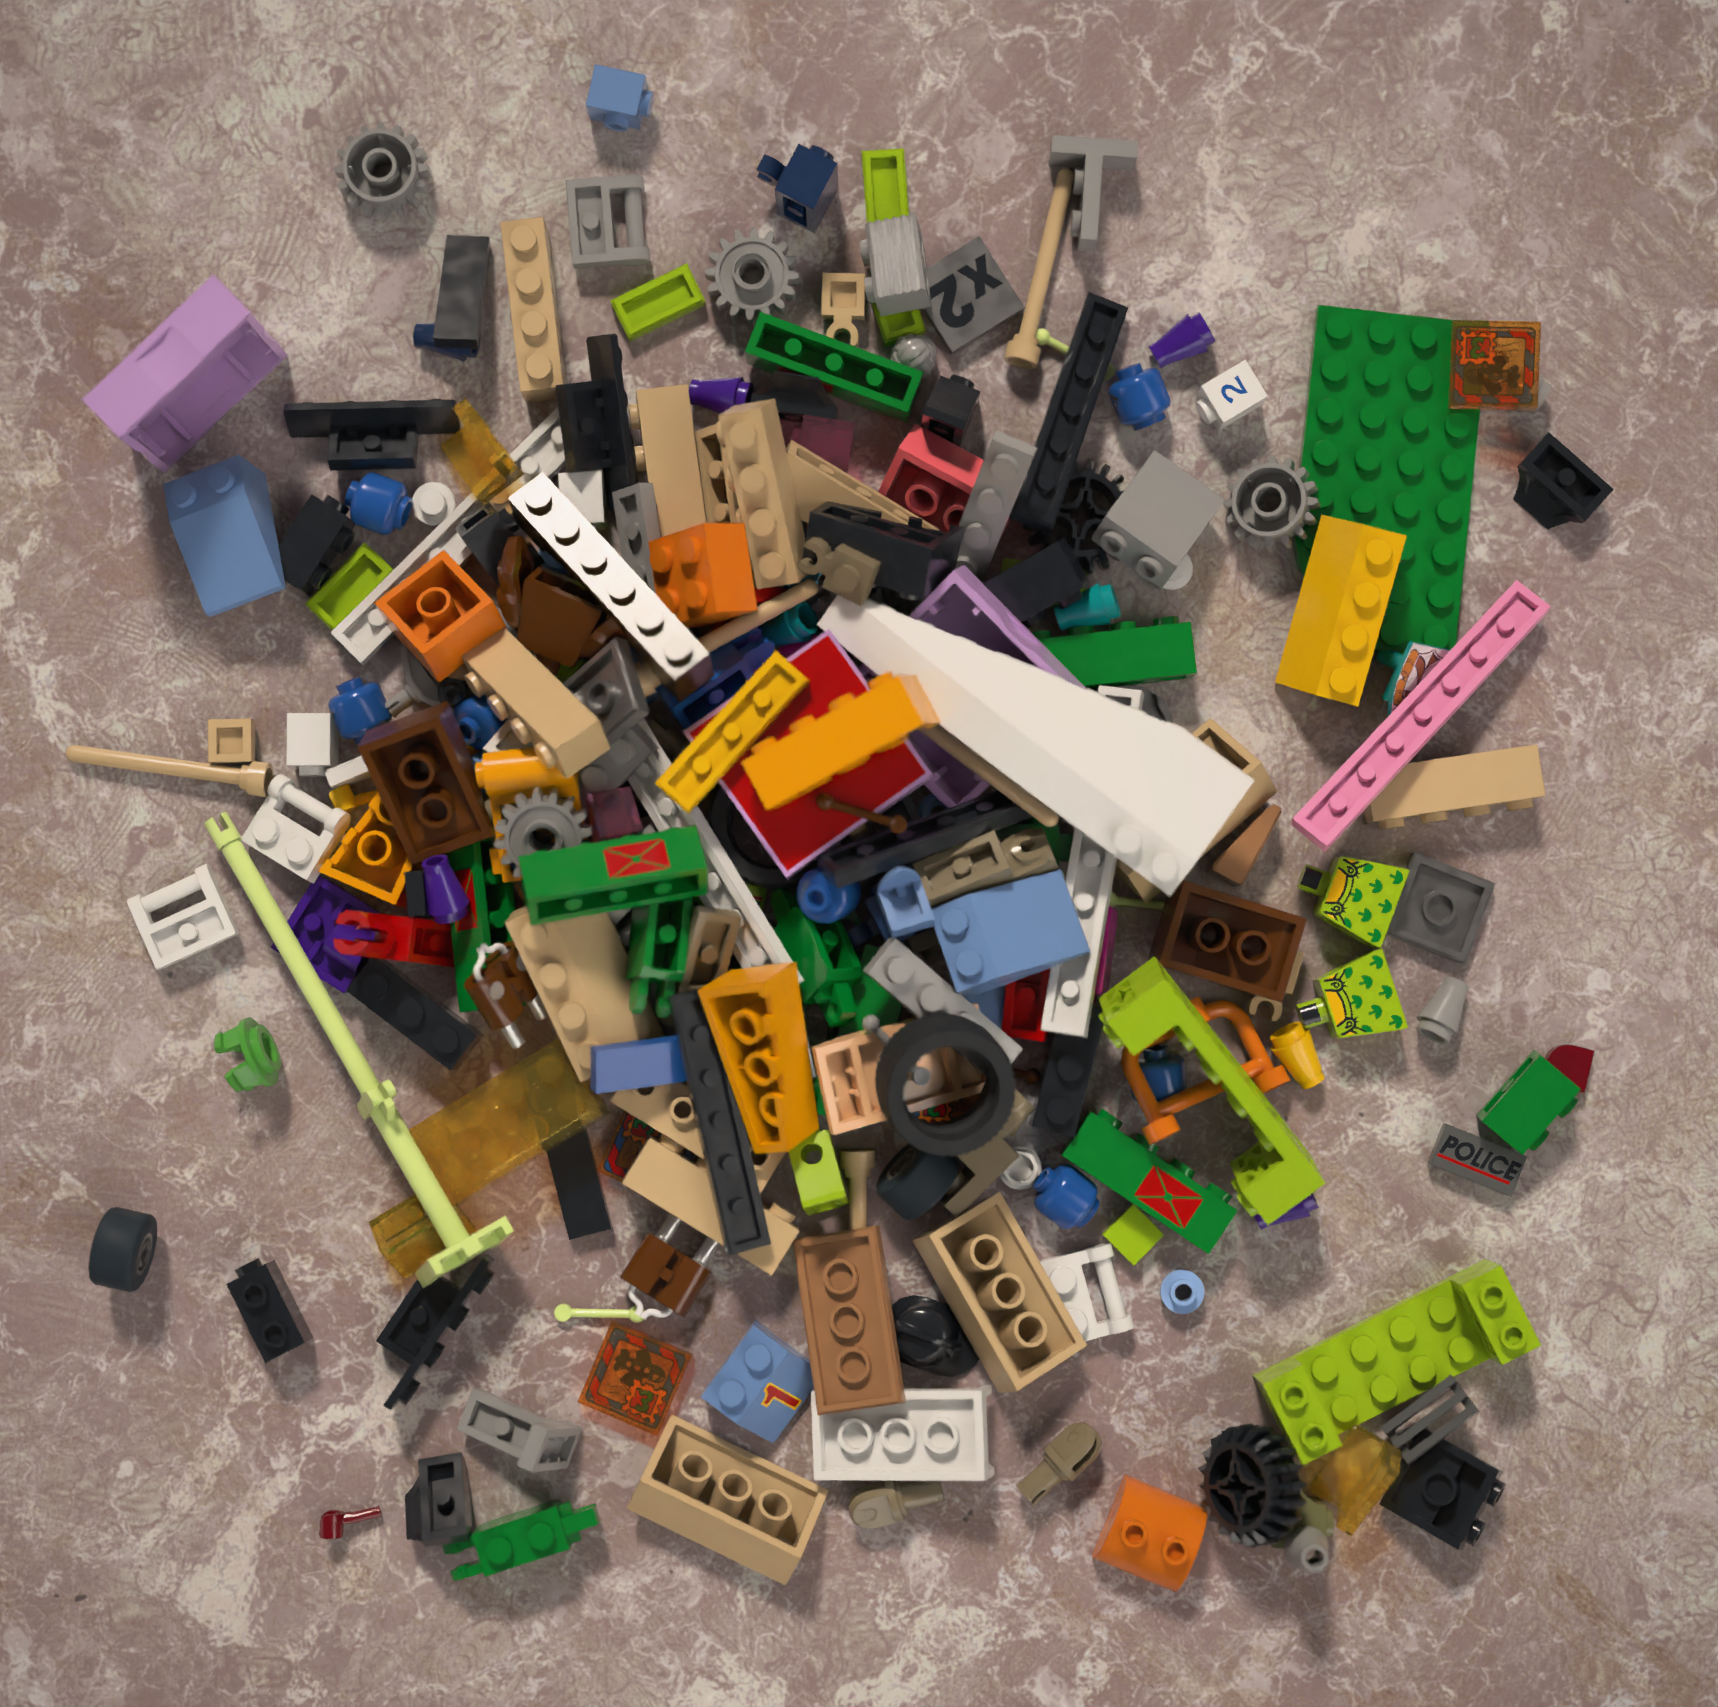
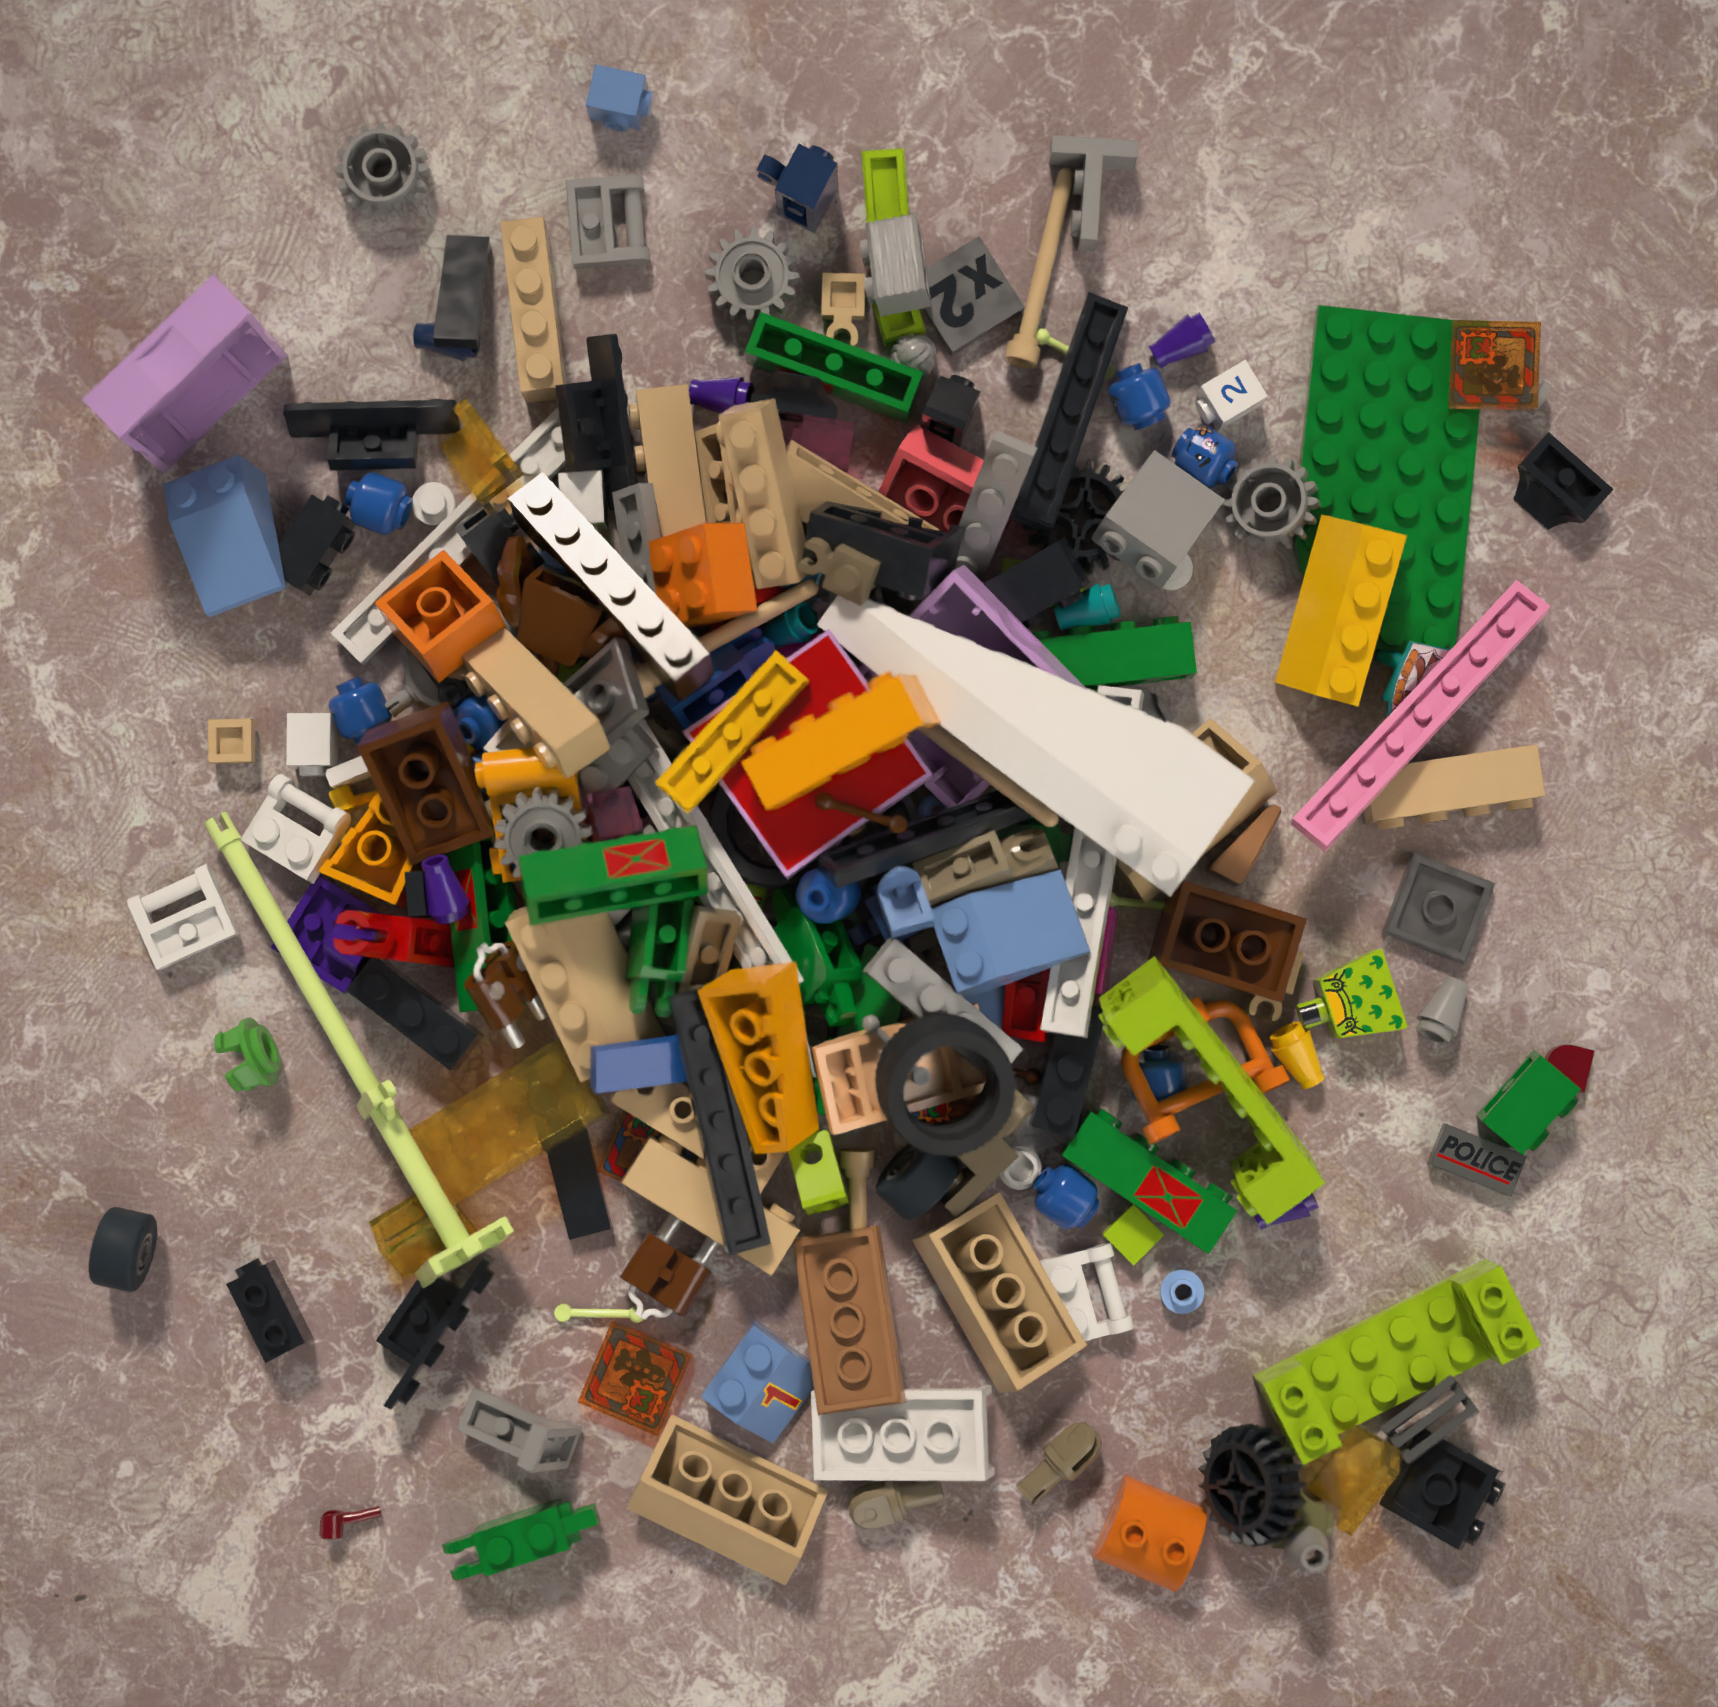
(252, 778): tan piece -> none
(349, 586): lime tile -> none
(440, 1502): black slope -> none
(658, 302): lime tile -> none
(931, 1337): black piece -> none
(1206, 456): none -> blue head
(1356, 896): lime torso -> none

